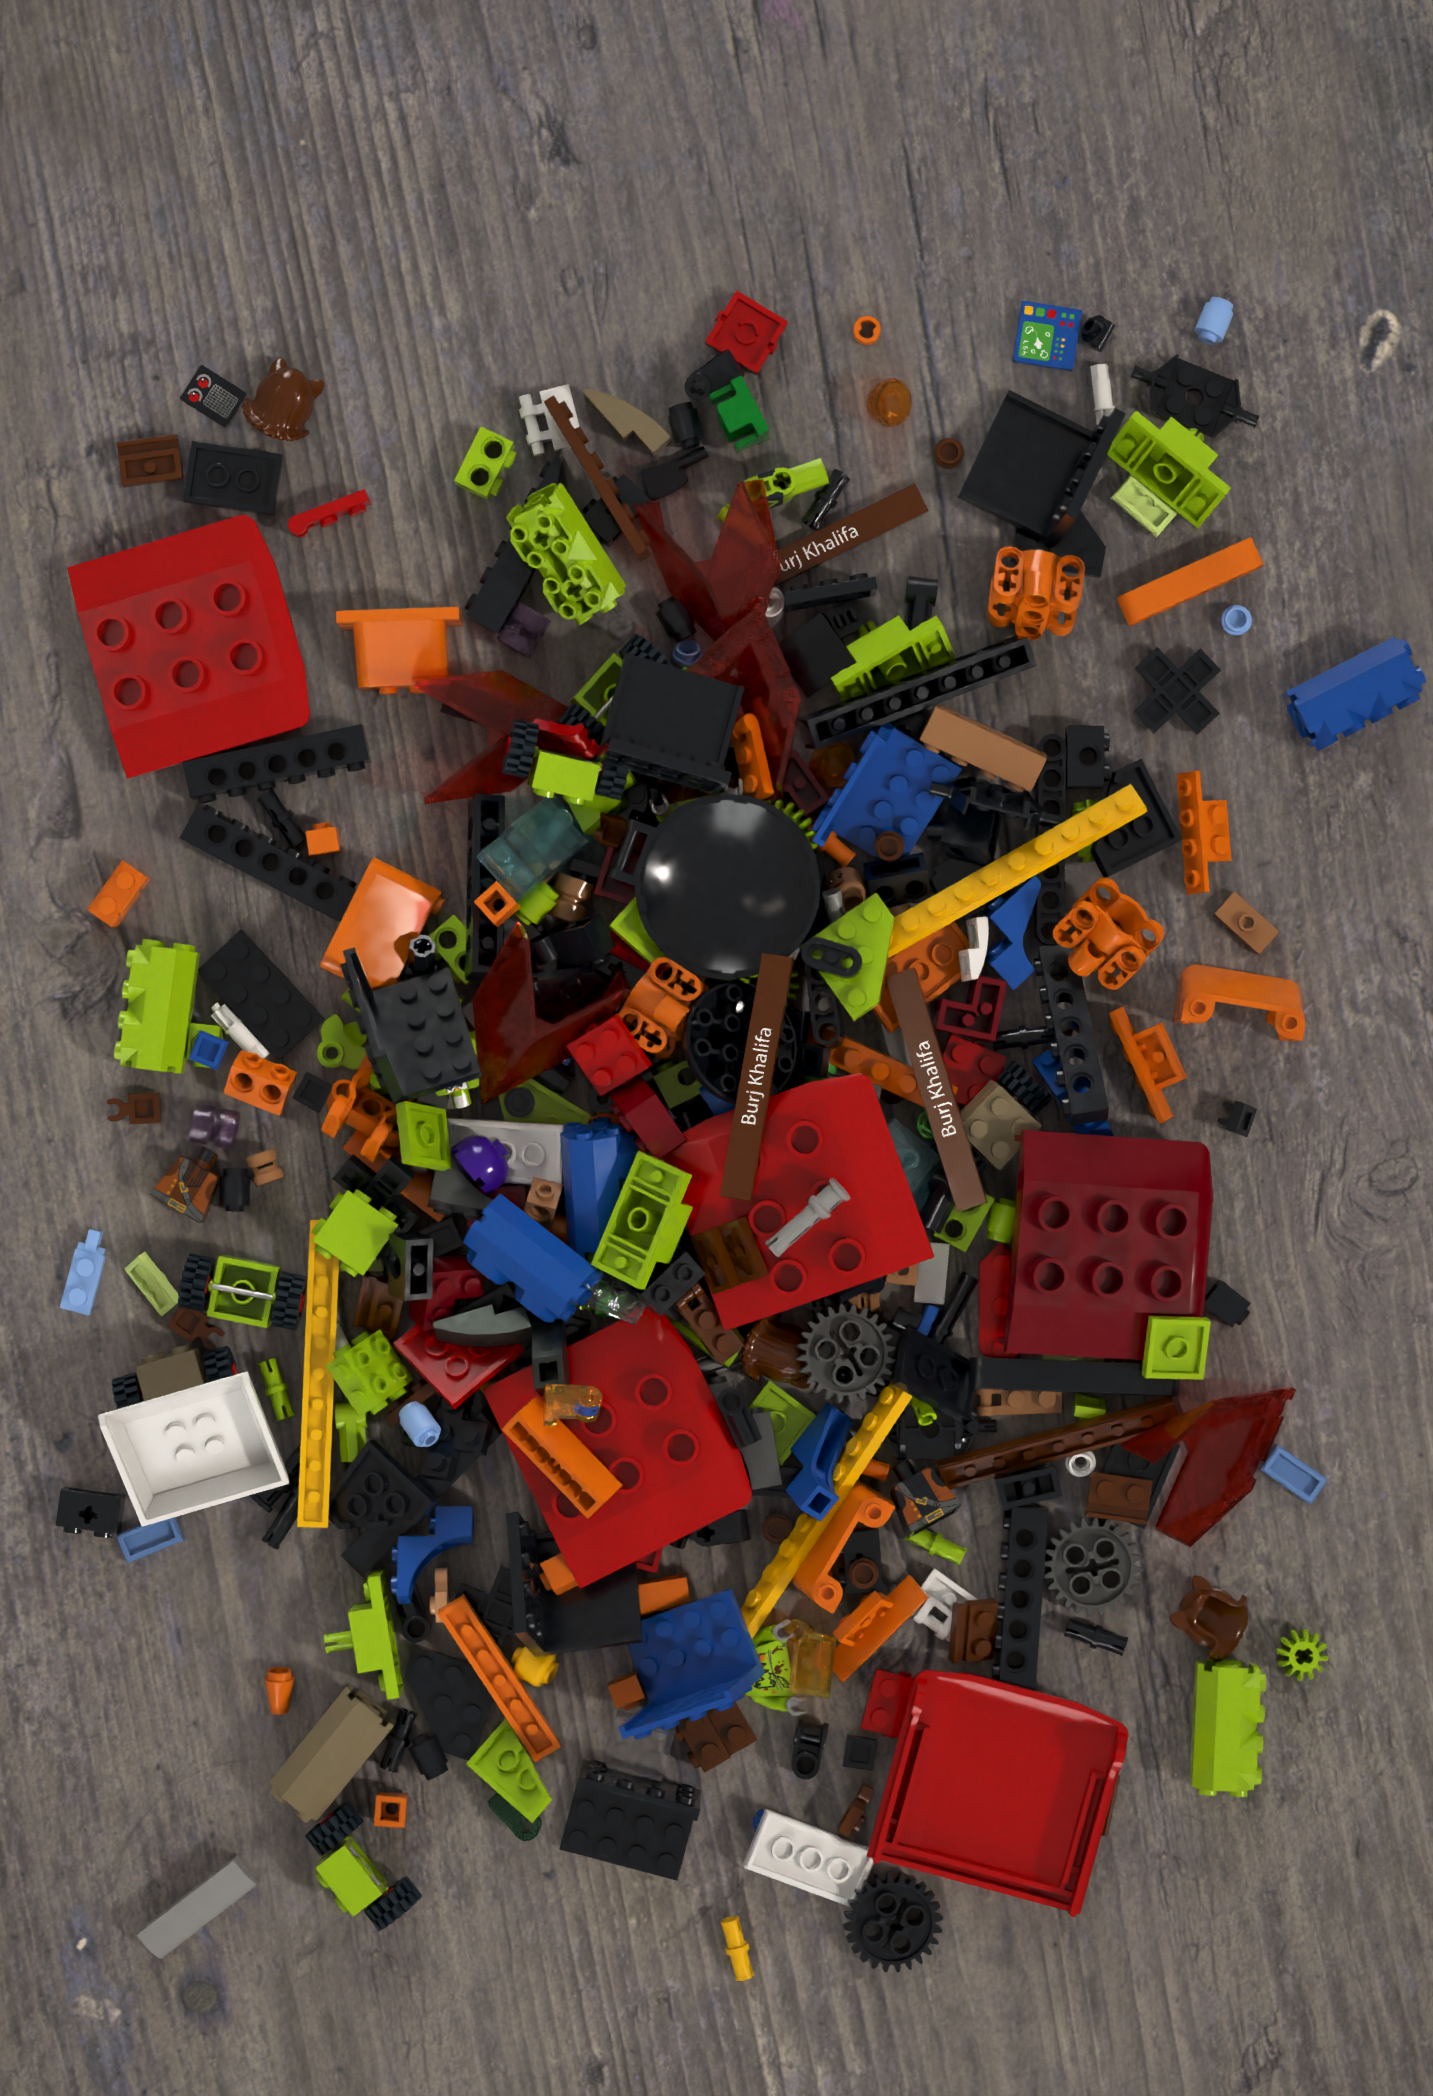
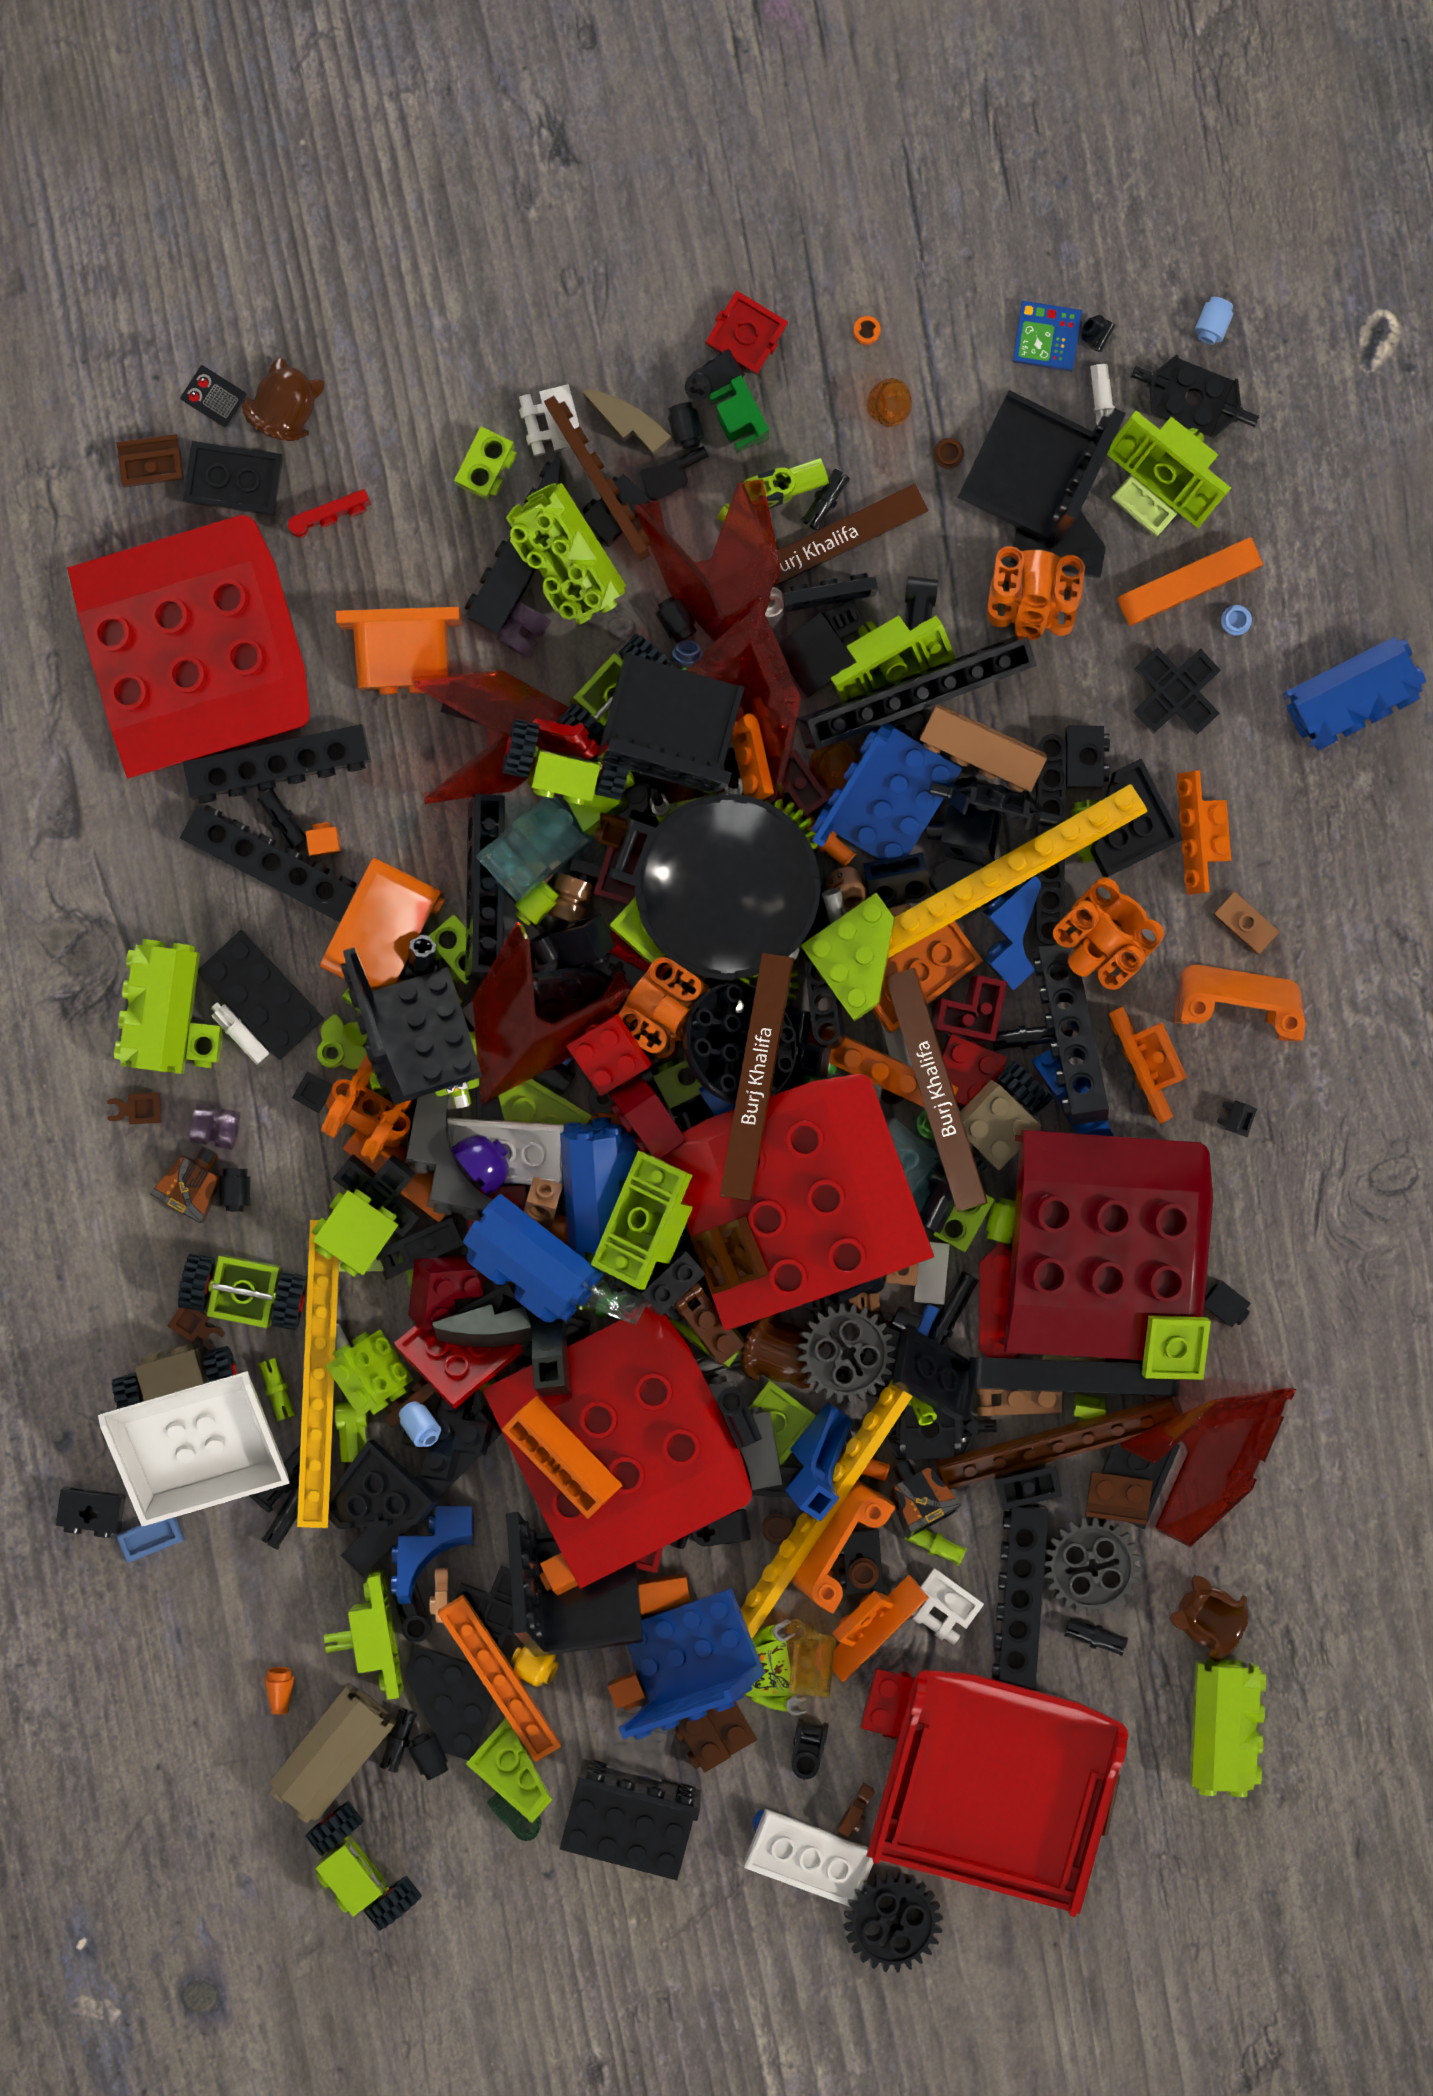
(84, 1274): light blue hinge -> none
(119, 894): orange brick -> none
(152, 1283): yellowish green plate -> none
(197, 1907): light grey brick -> none
(209, 1050): blue tile -> none
(259, 1086): orange brick -> none
(268, 1173): medium nougat wheel -> none
(377, 1308): reddish brown plate -> none
(385, 1818): orange plate -> none
(410, 1266): brick -> none
(423, 1136): lime plate -> none
(490, 897): orange plate -> none
(519, 1102): black plate -> none
(570, 1402): clear yellow leg -> none
(737, 1948): yellow pin -> none
(818, 1208): light grey pin -> none
(832, 958): black plate -> none
(859, 1752): black plate -> none
(889, 845): reddish brown plate -> none
(972, 959): white slope -> none
(973, 1630): reddish brown plate -> none
(1081, 1470): white plate -> none
(1293, 1474): medium blue tile -> none
(1301, 1665): lime gear -> none

